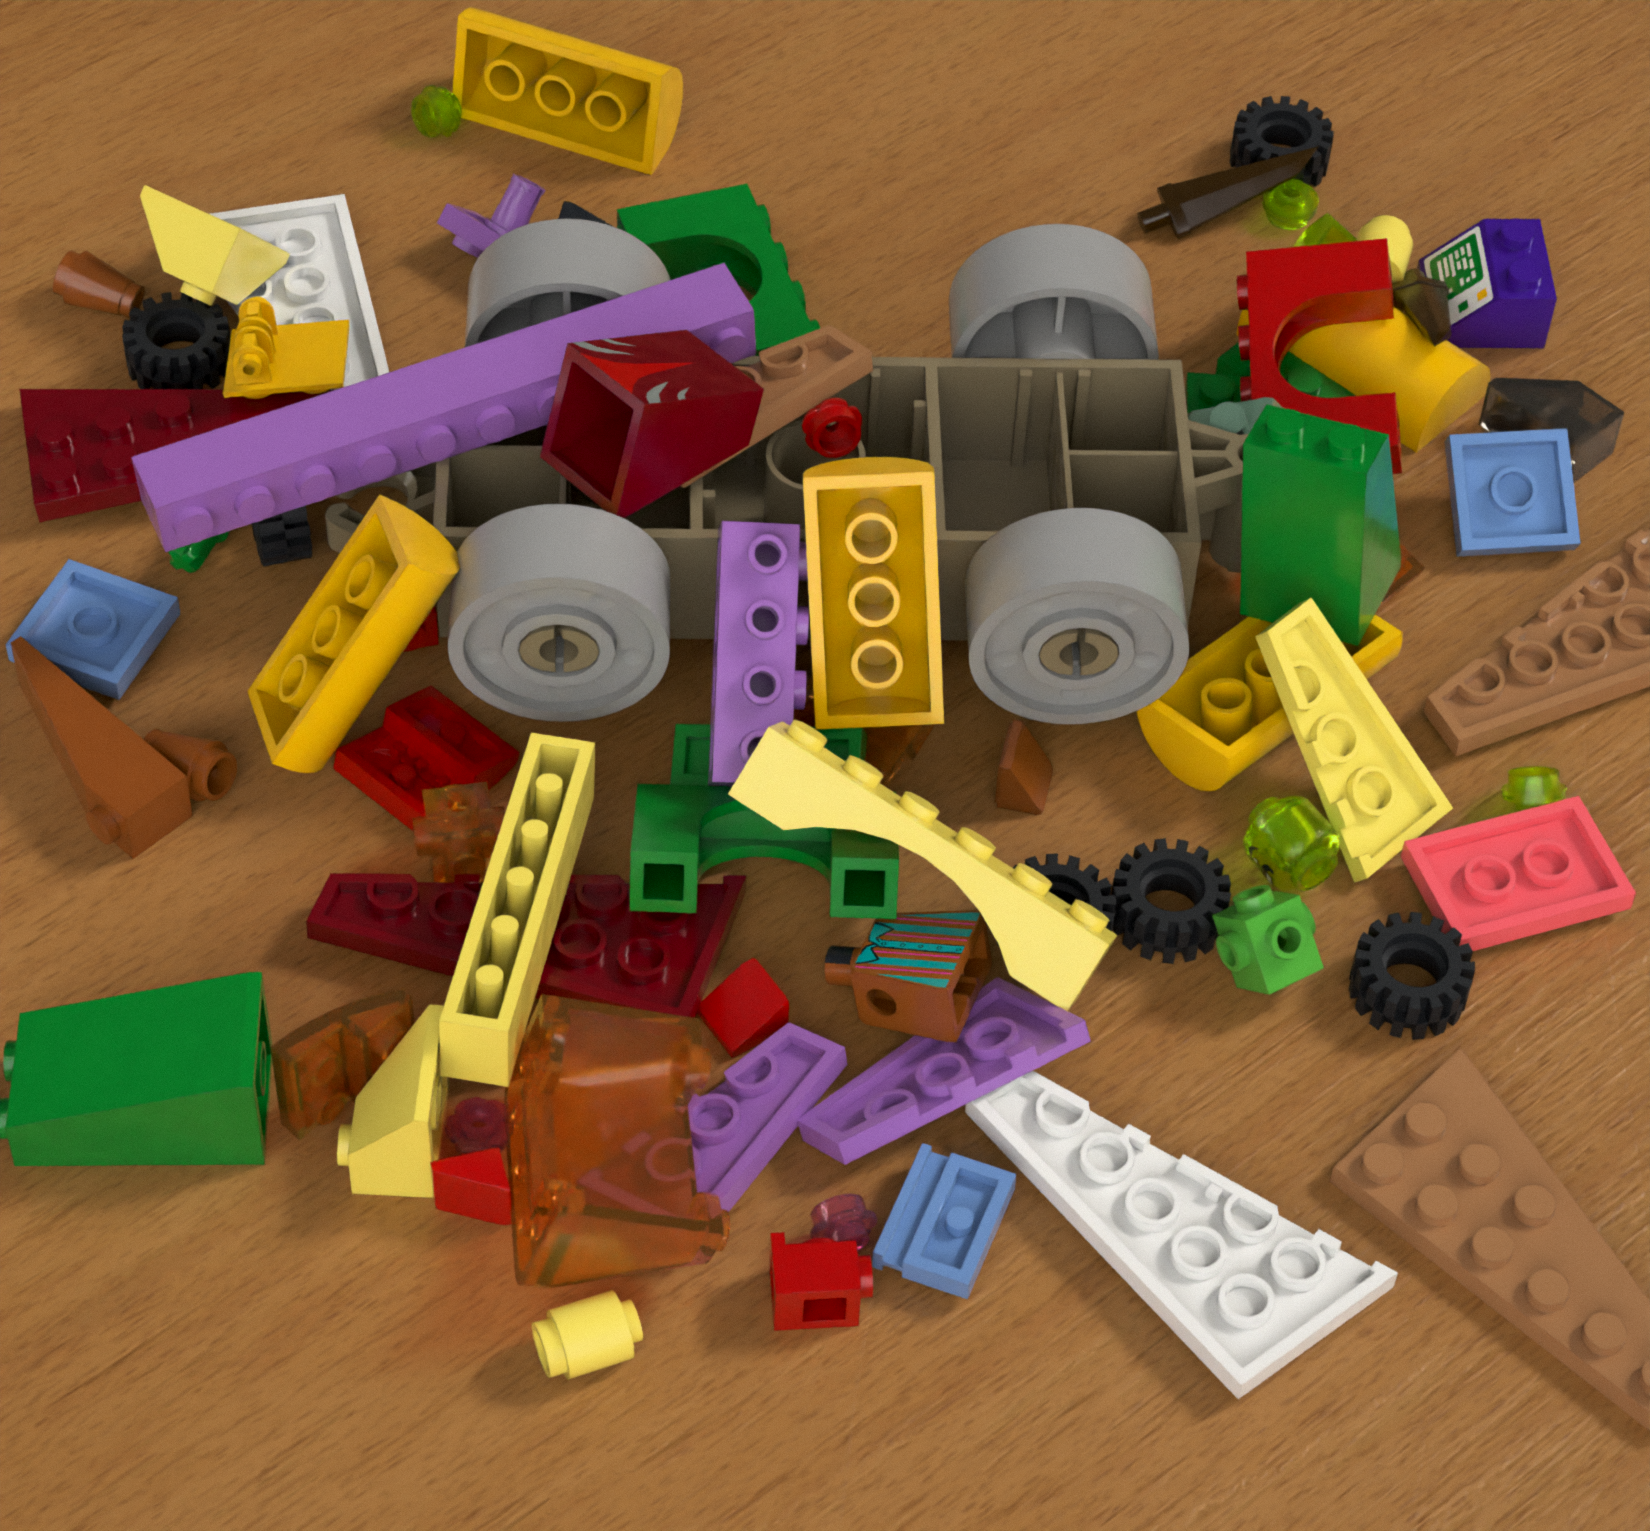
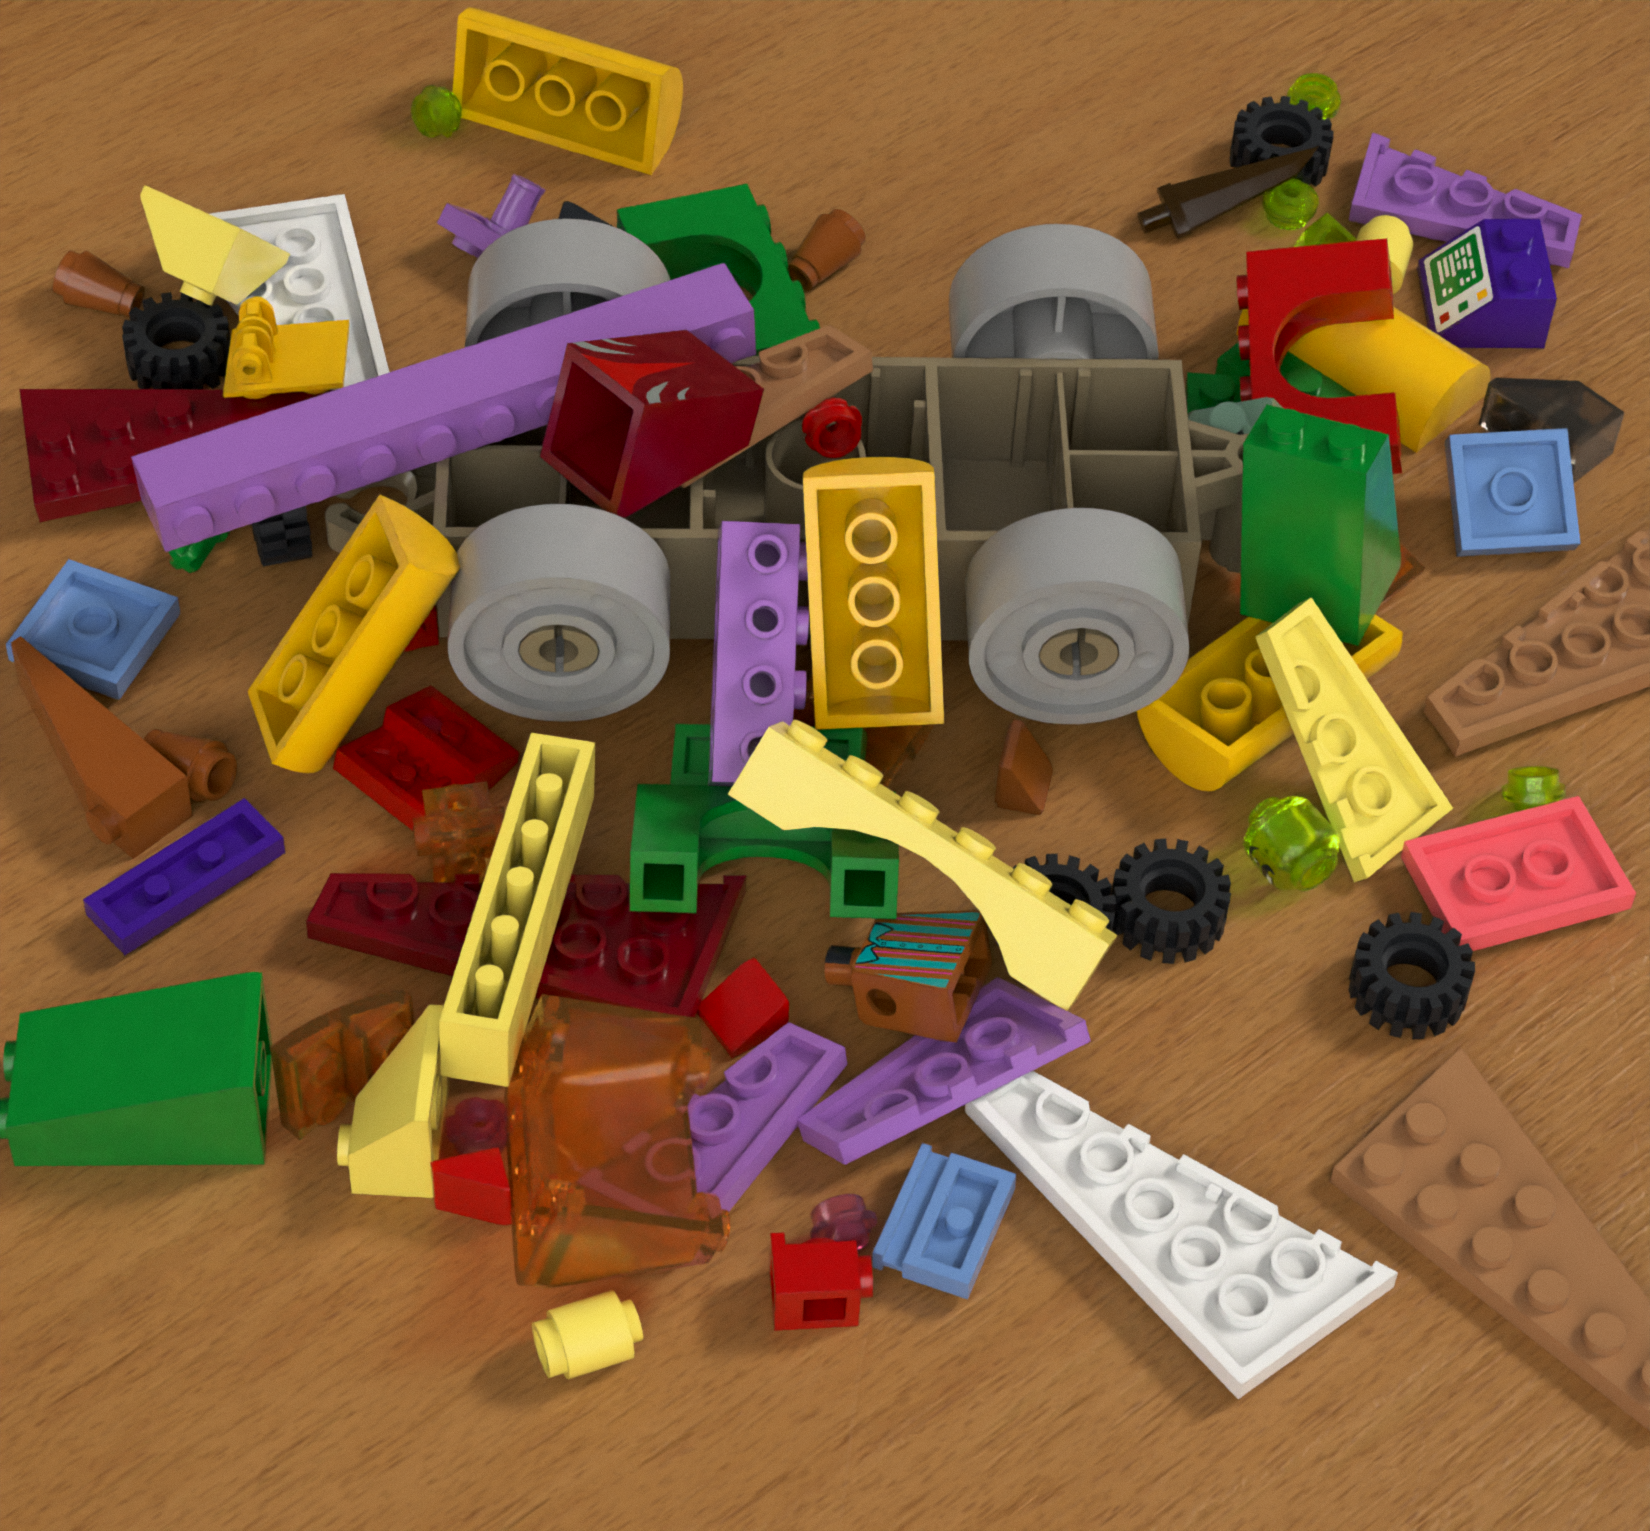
(184, 876): none -> dark purple plate
(827, 247): none -> dark orange cone
(1267, 939): bright green brick -> none
(1318, 91): none -> clear neon green plate
(1425, 304): dark brown bar -> none
(1446, 204): none -> medium lavender wing

